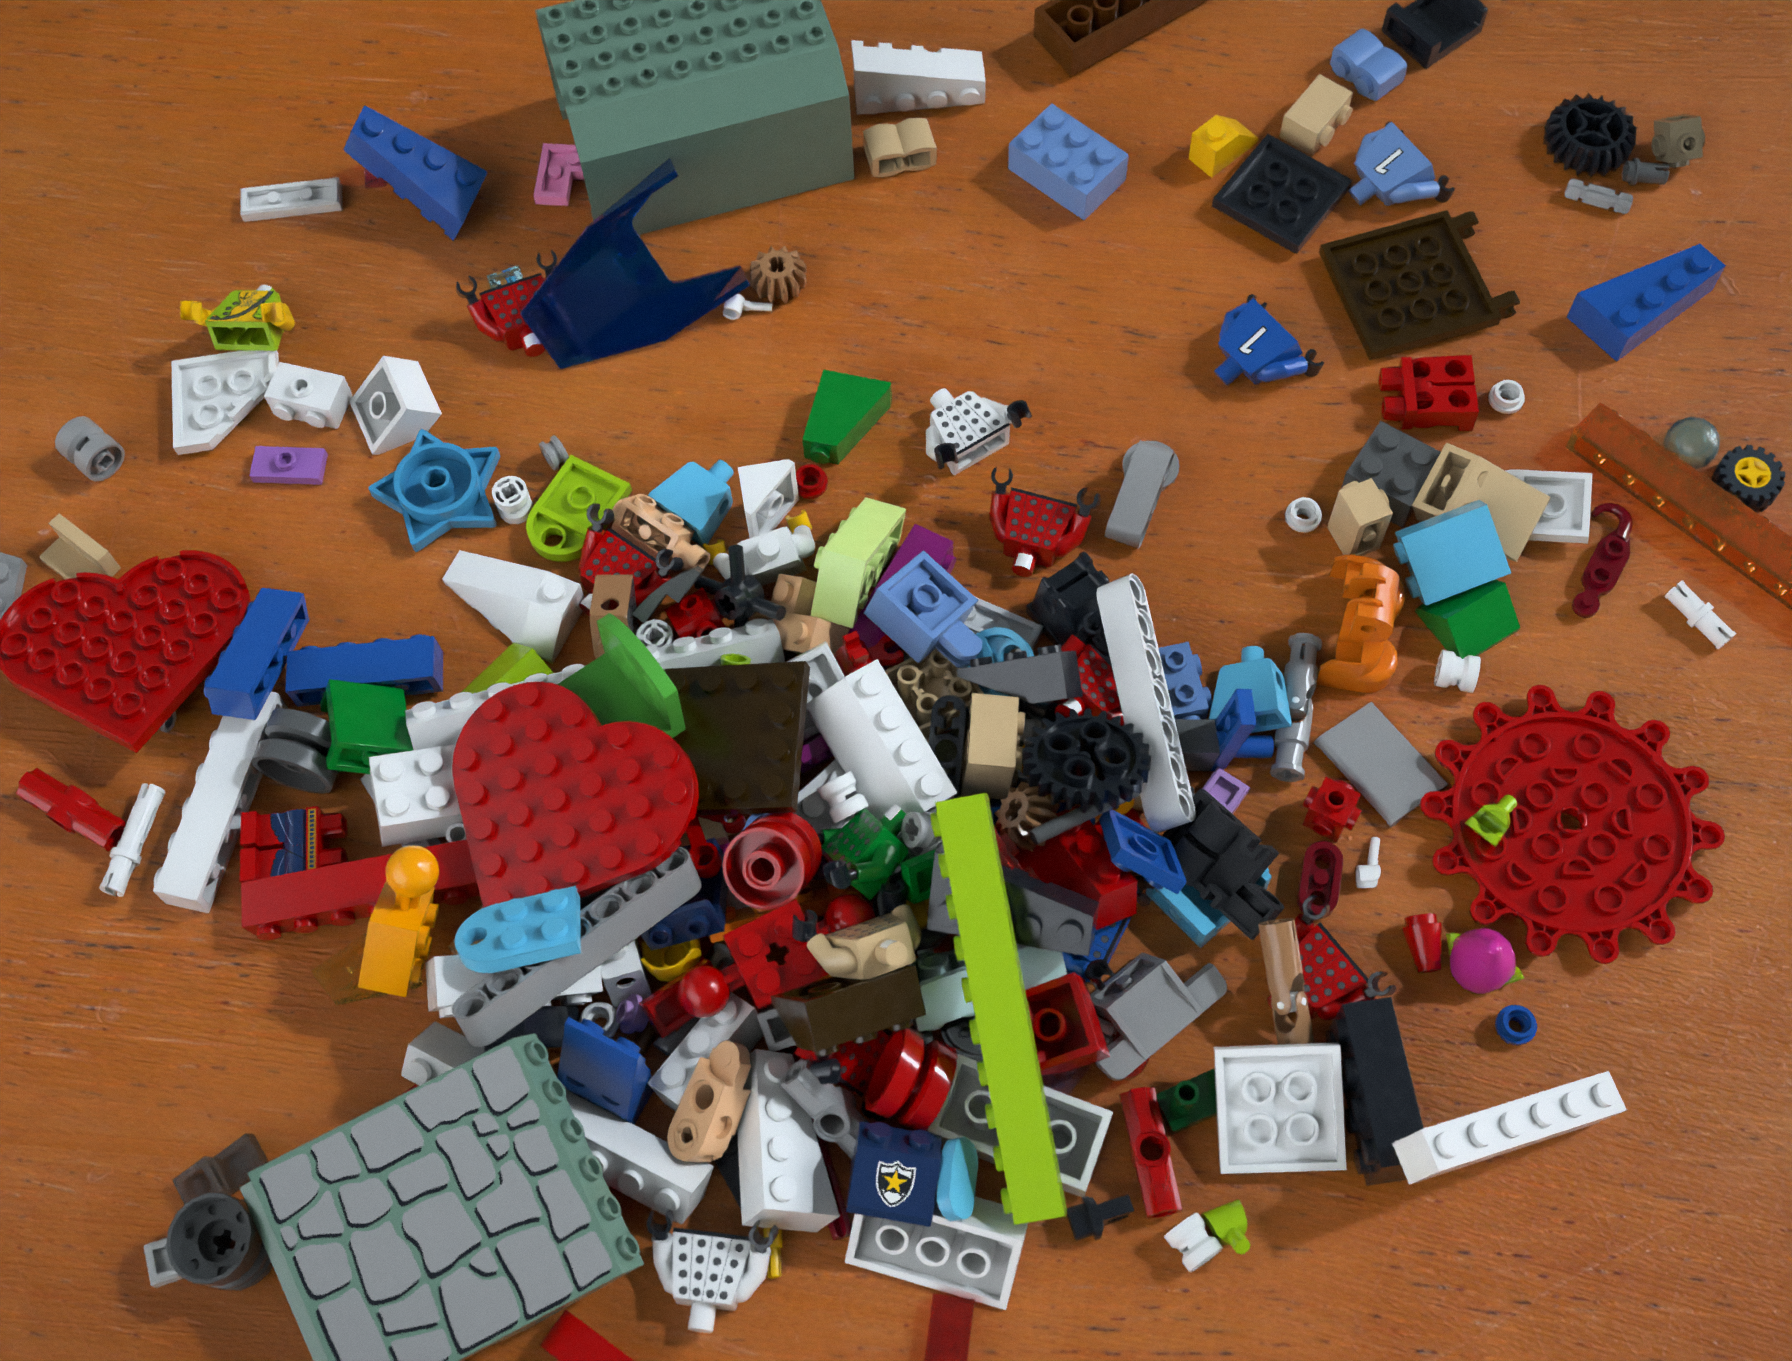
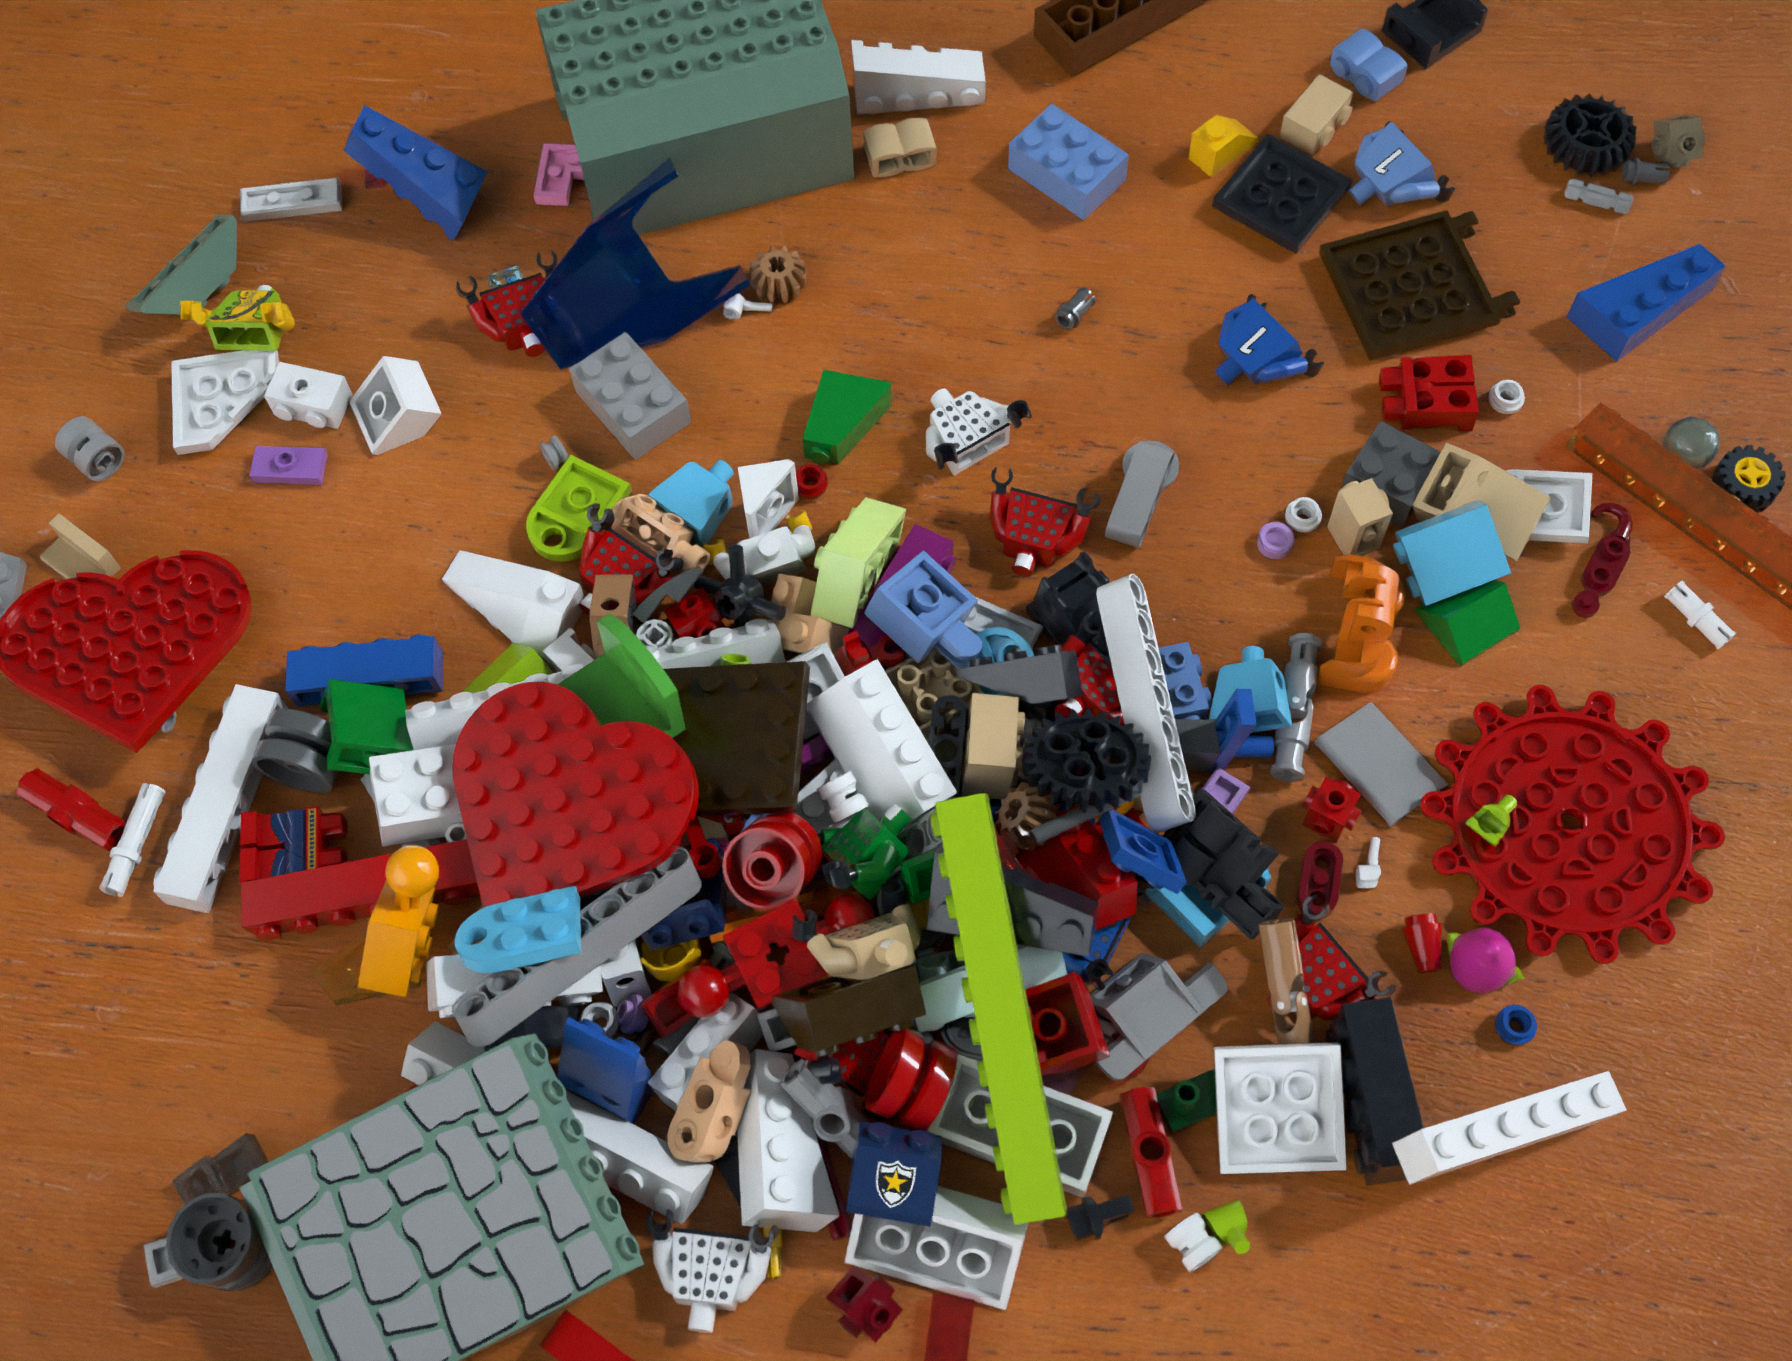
(194, 271): none -> sand green wedge
(256, 654): blue brick -> none
(439, 488): dark azure plate -> none
(512, 499): white wheel -> none
(567, 651): none -> white brick
(630, 395): none -> light grey brick
(864, 1304): none -> dark red brick
(917, 830): light grey bush -> none
(957, 1179): medium azure tile -> none
(1069, 314): none -> dark grey pin
(1275, 540): none -> lavender tile
(1457, 671): white wheel -> none

